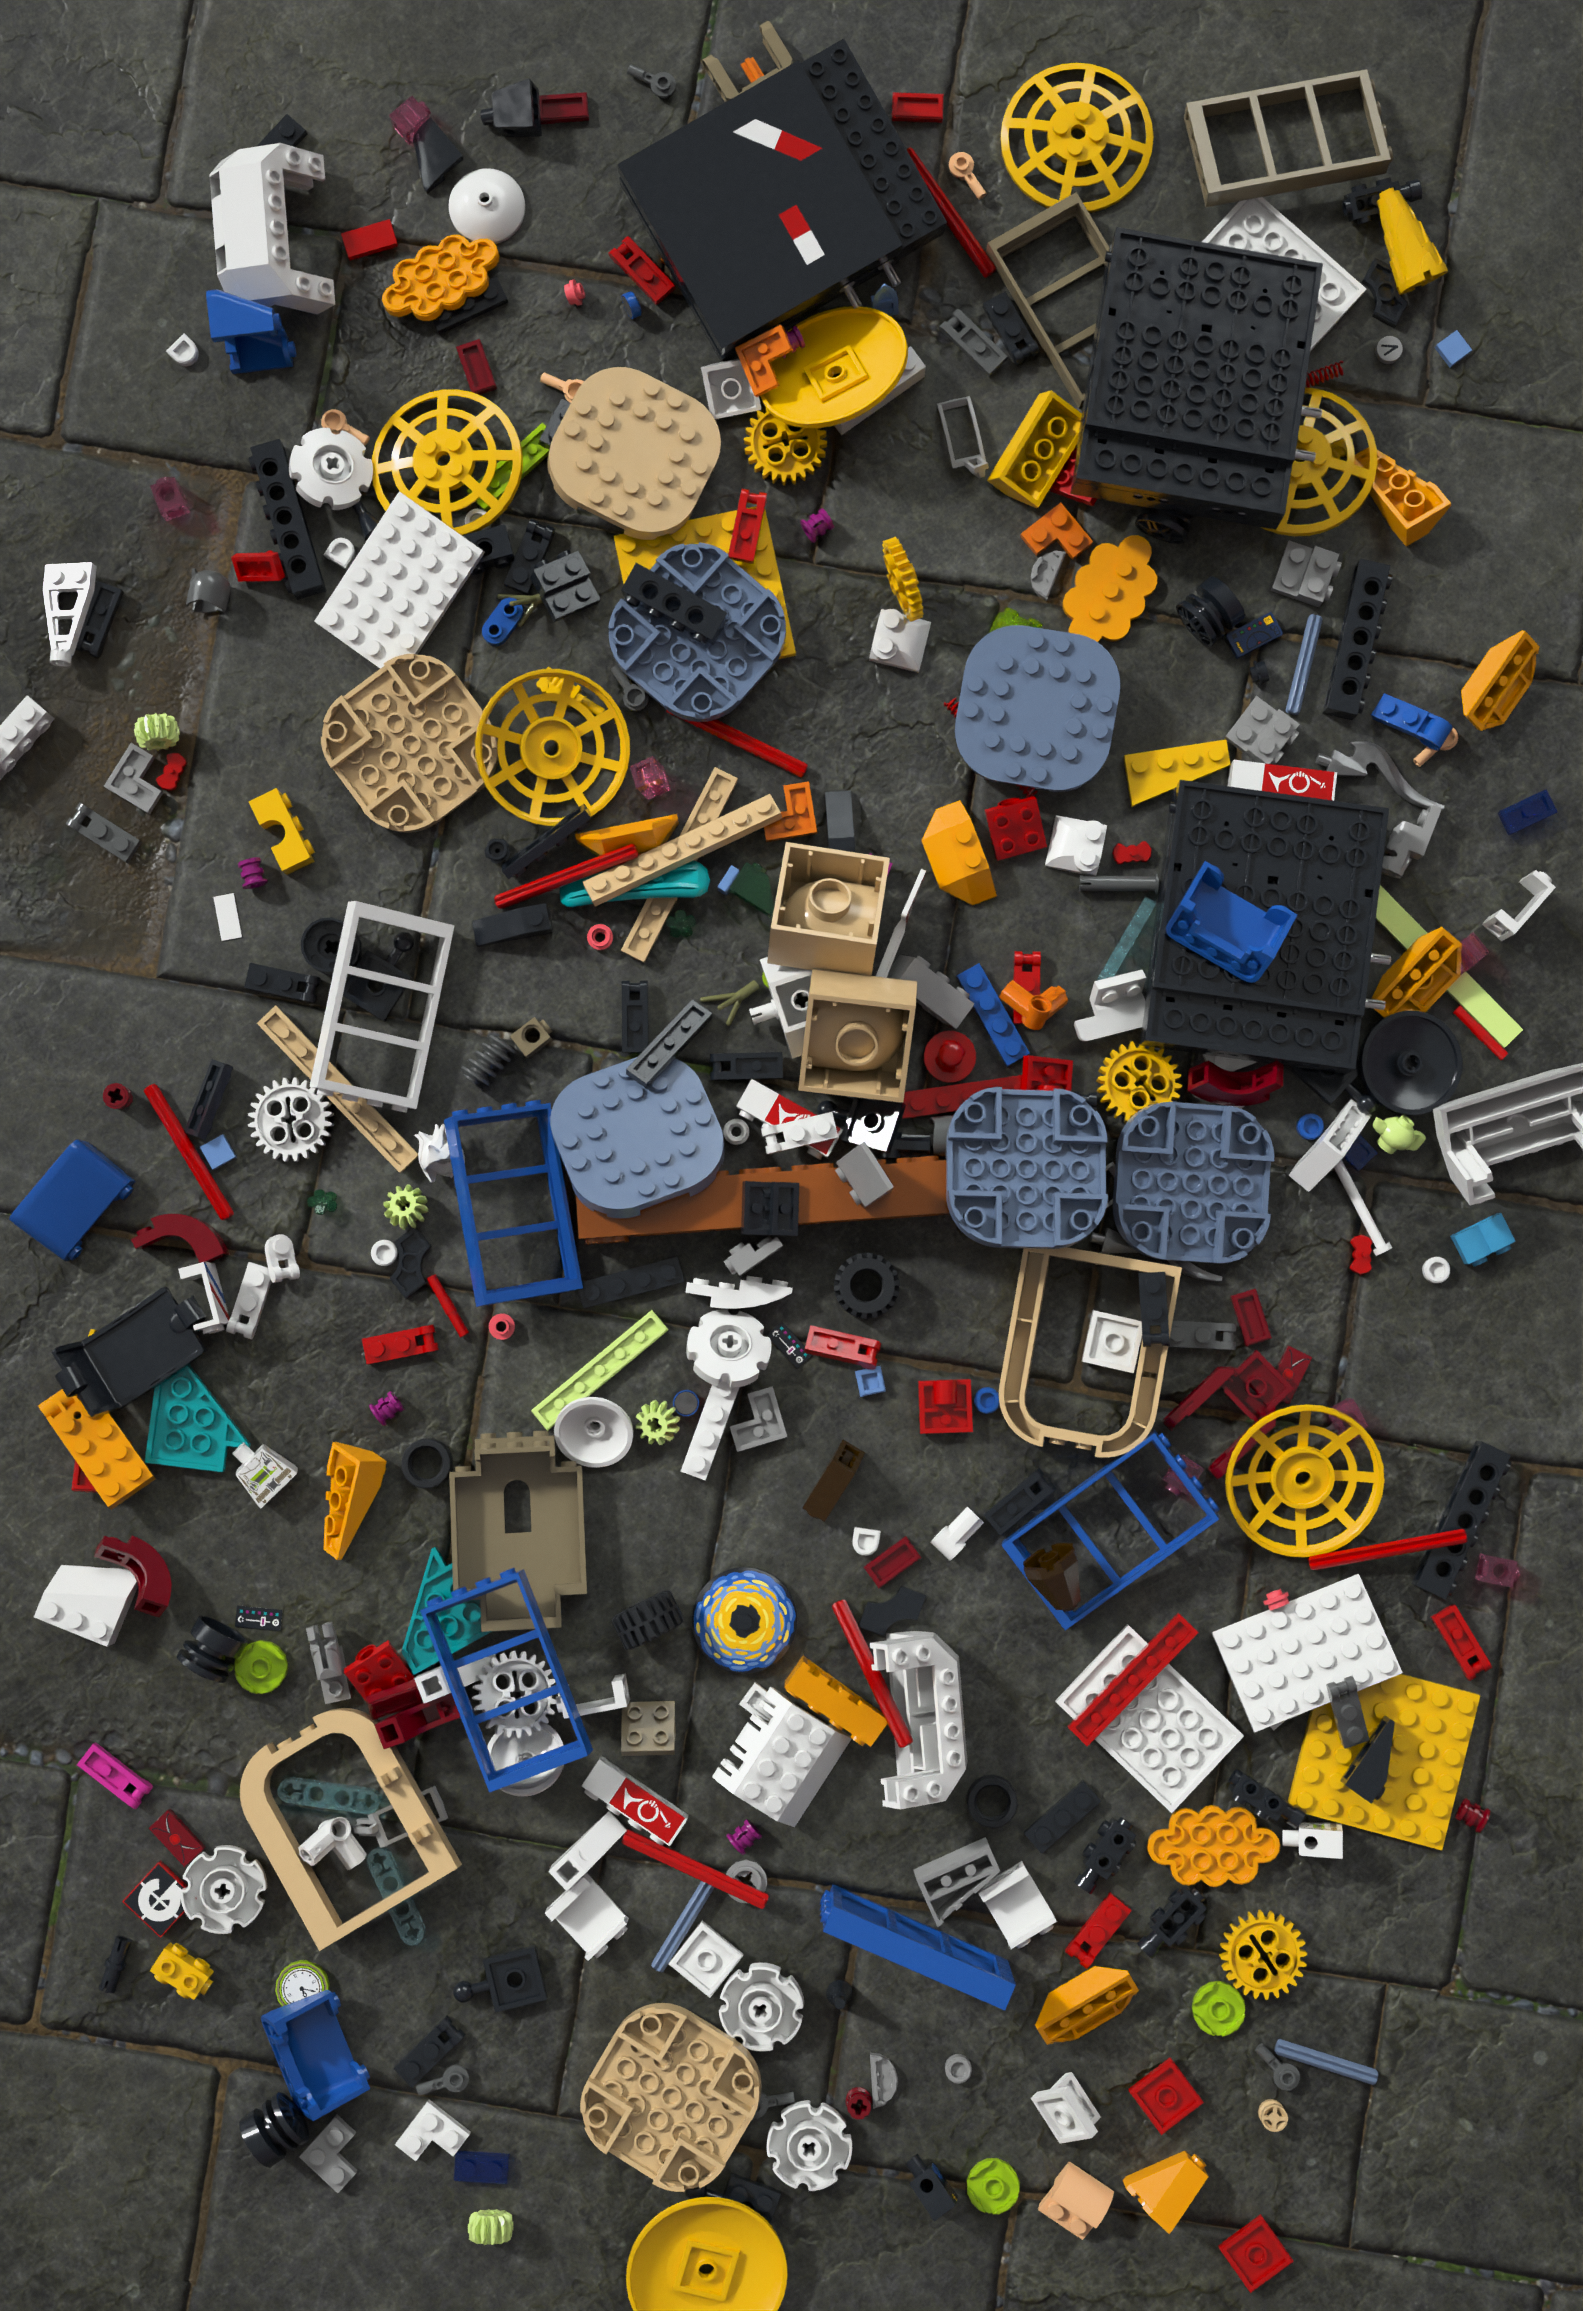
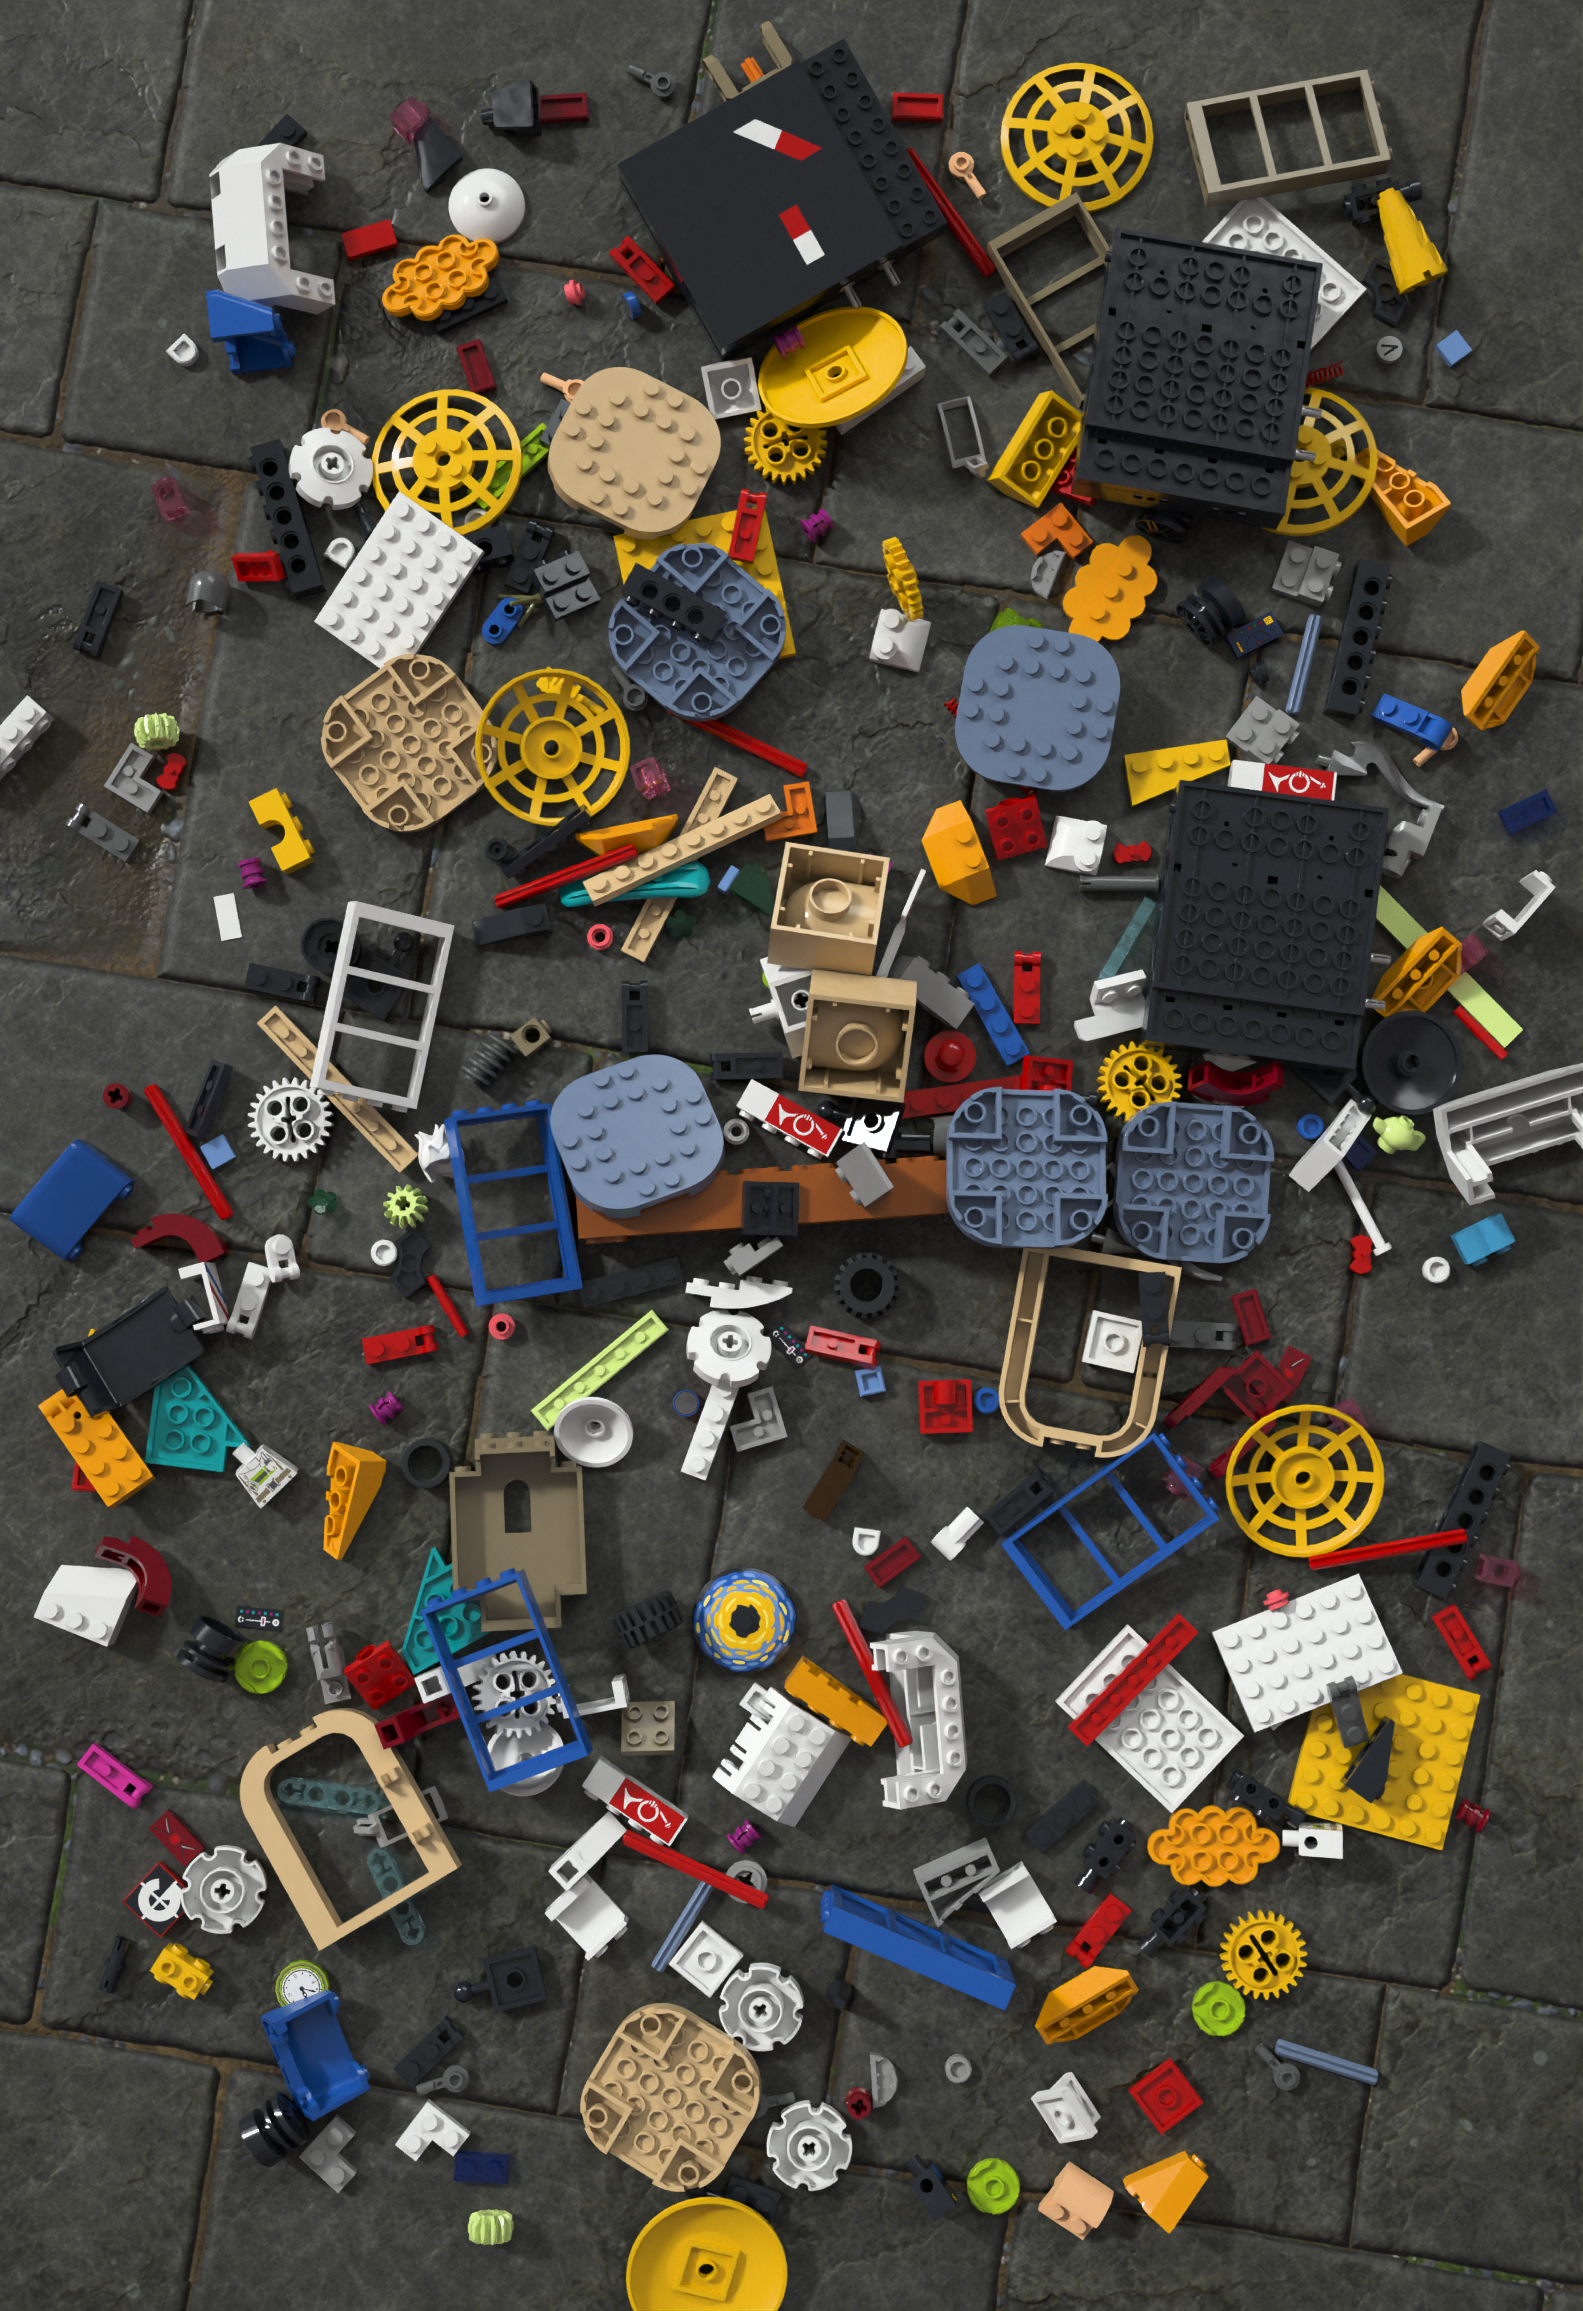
(67, 578): white plate -> none
(324, 1841): white piece -> none
(393, 1699): dark red tile -> none
(649, 1424): yellowish green gear -> none
(669, 1044): plate -> none
(736, 997): olive plant -> none
(756, 358): orange plate -> none
(800, 1132): white plate -> none
(885, 300): medium blue plate -> none
(1036, 1008): orange piece -> none
(1055, 1575): dark brown cone -> none
(1228, 927): blue windscreen -> none
(1255, 2253): red plate -> none
(1277, 2119): tan wheel -> none

